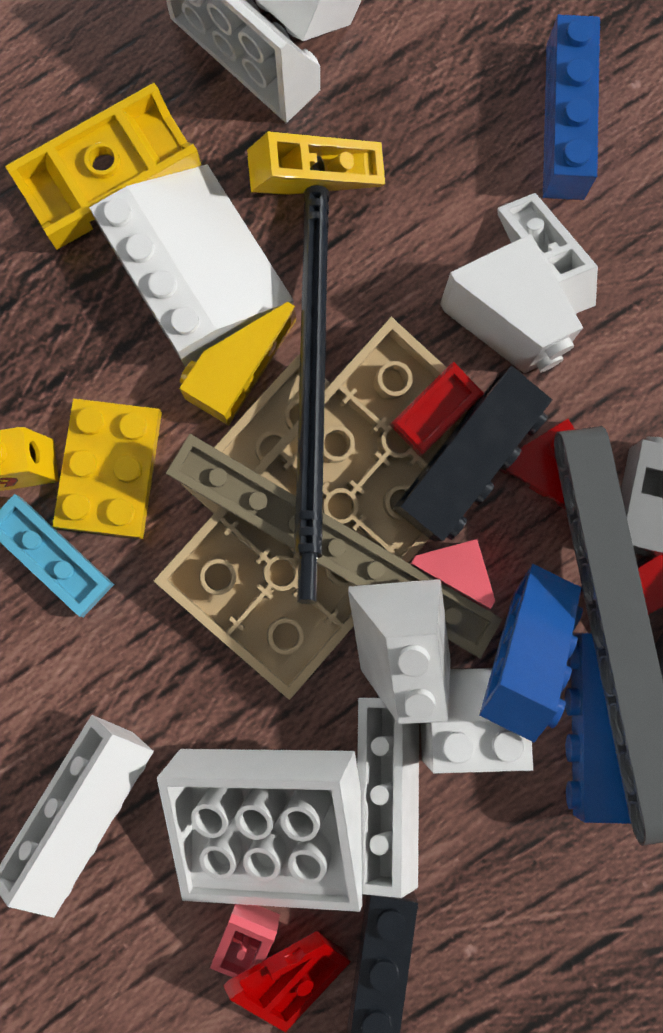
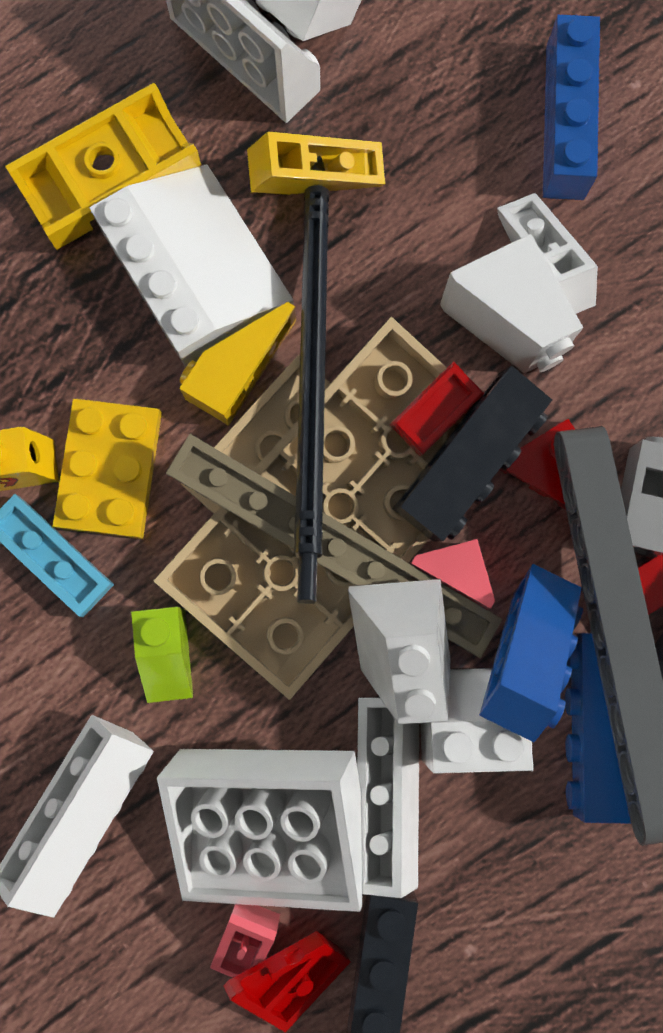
(162, 653): none -> lime slope

